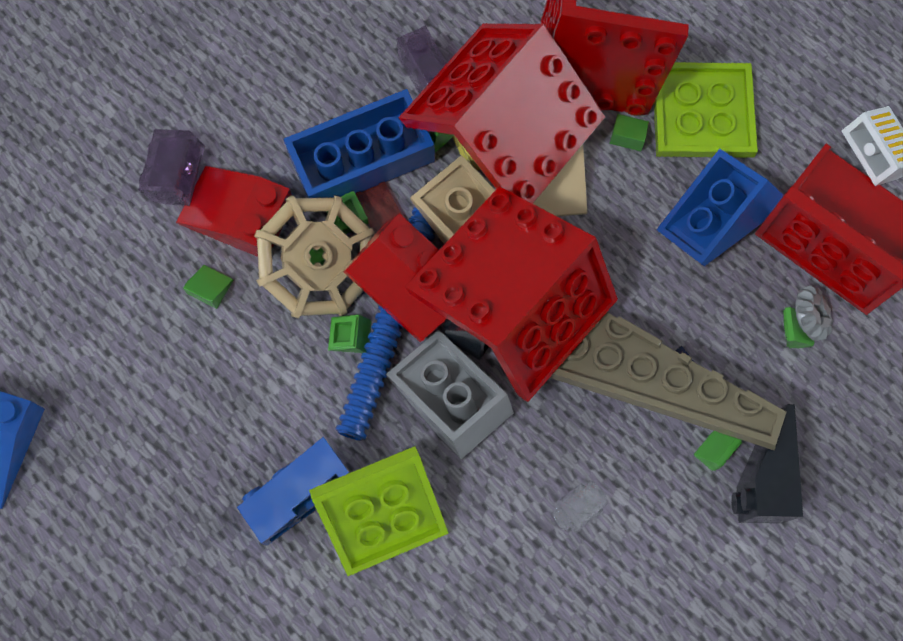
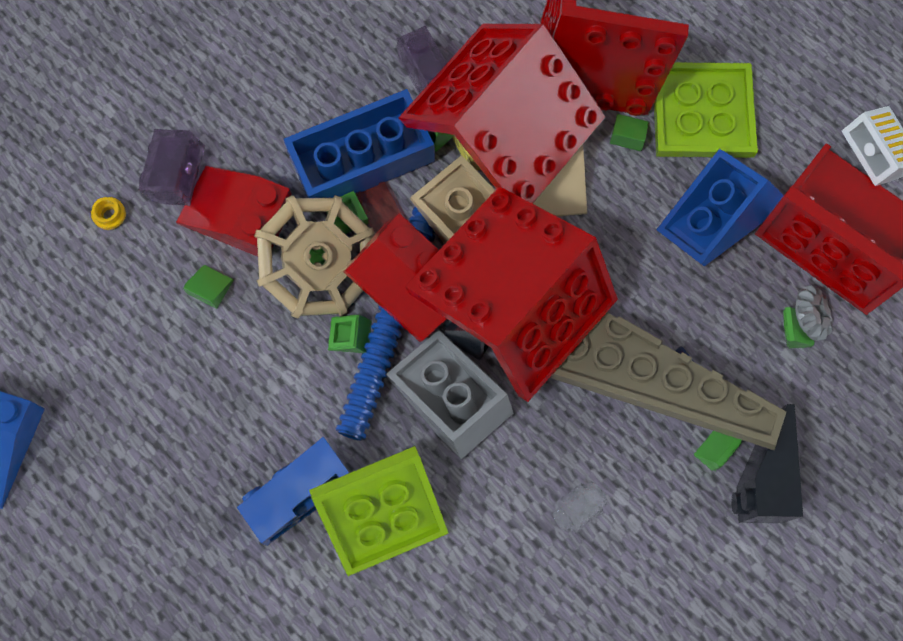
(104, 204): none -> yellow plate

